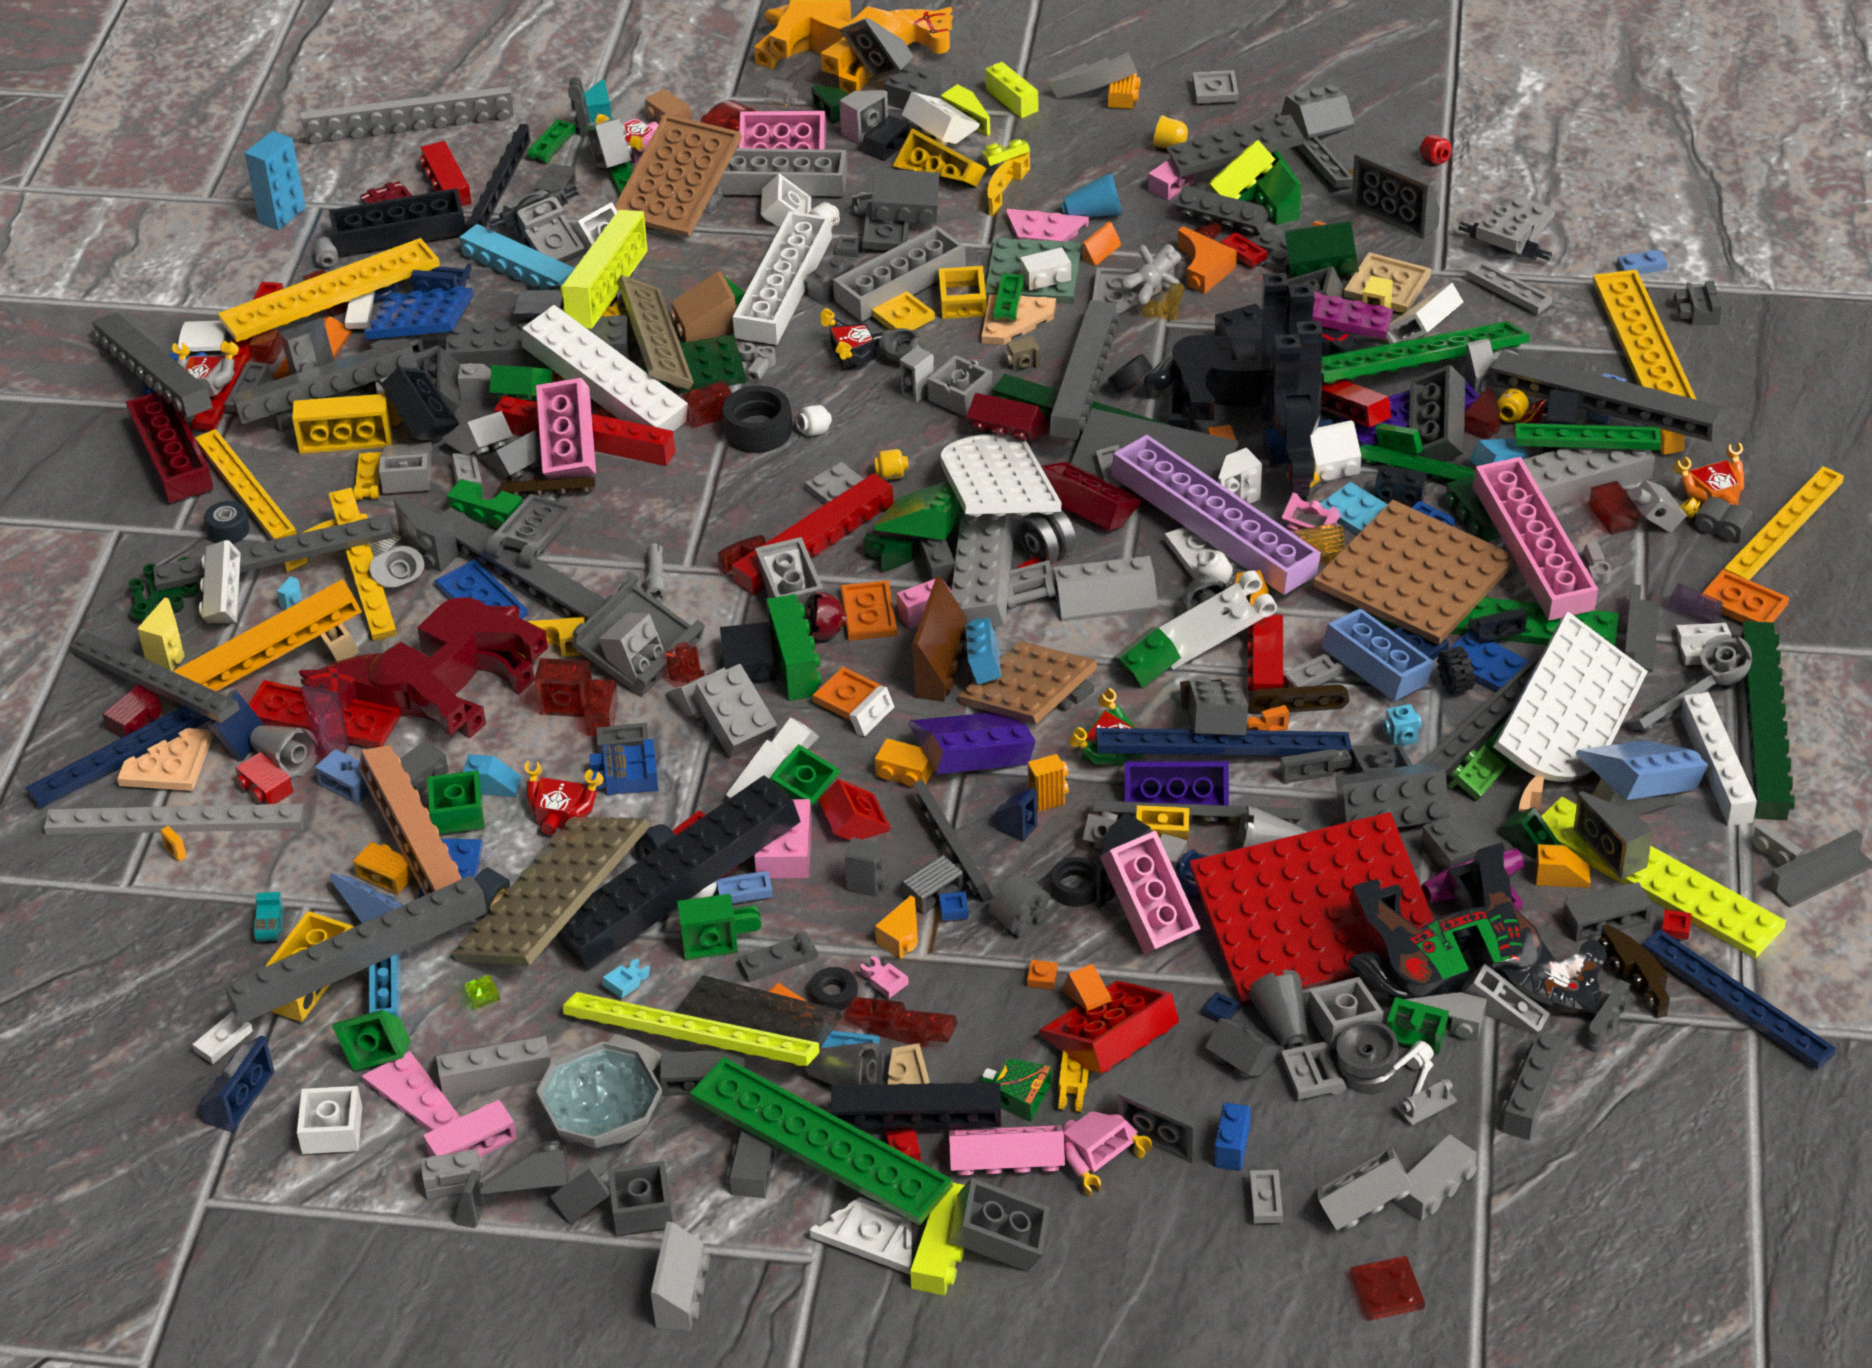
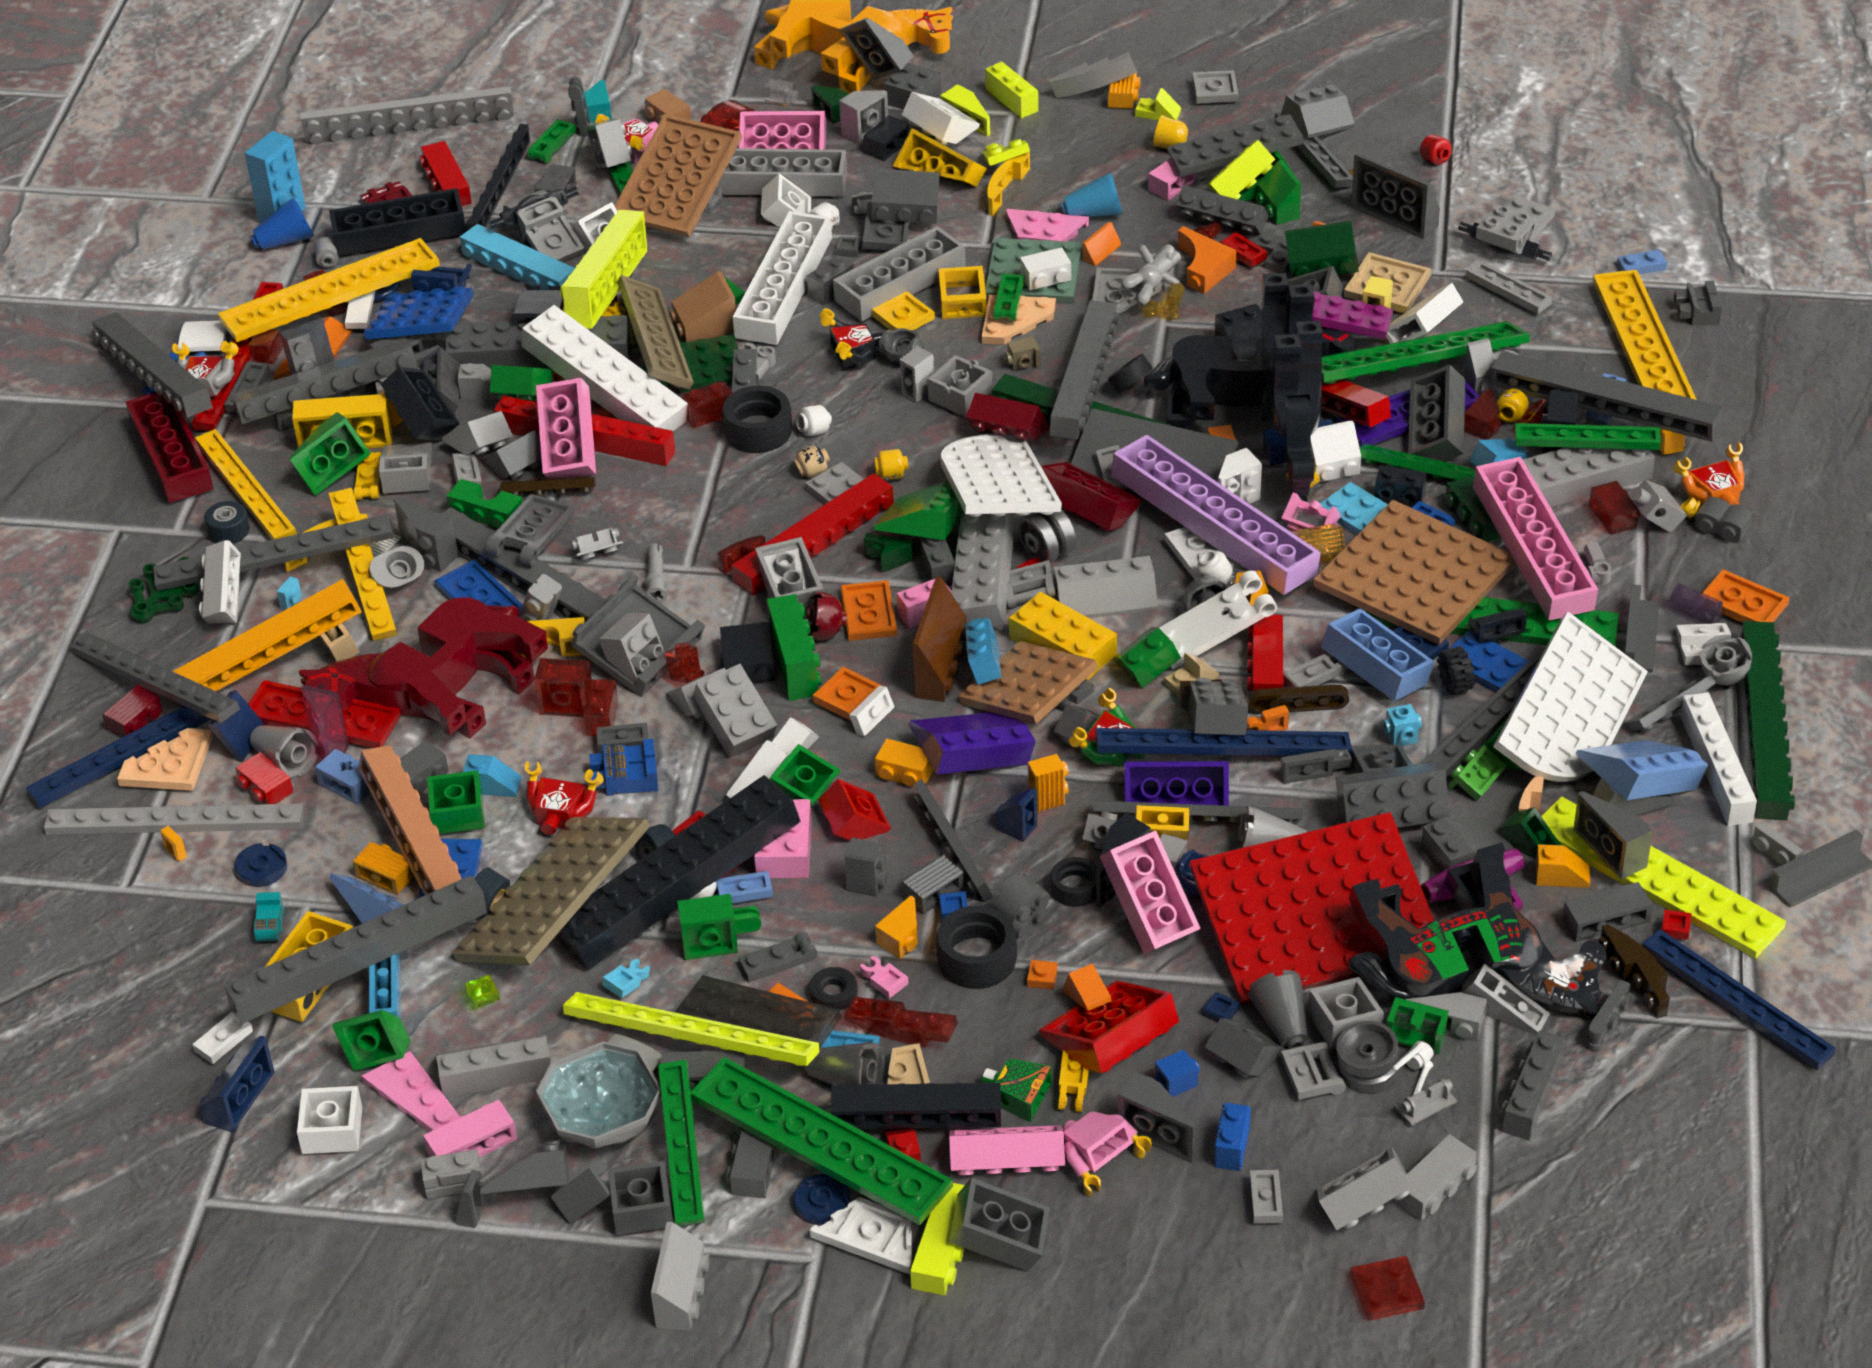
(161, 637): light yellow slope -> none
(260, 865): none -> dark blue tile
(282, 227): none -> blue cone
(328, 453): none -> green slope
(541, 599): none -> light grey brick
(587, 546): none -> light grey hinge
(681, 1143): none -> green plate
(744, 368): none -> dark grey plate
(811, 461): none -> tan head
(819, 1198): none -> dark blue tile
(976, 923): none -> black tyre
(1061, 628): none -> yellow brick
(1072, 718): none -> flat silver slope
(1153, 109): none -> neon yellow slope
(1177, 1072): none -> blue brick
(1193, 669): none -> tan slope
(1399, 438): green plate -> none
(1785, 523): yellow plate -> none

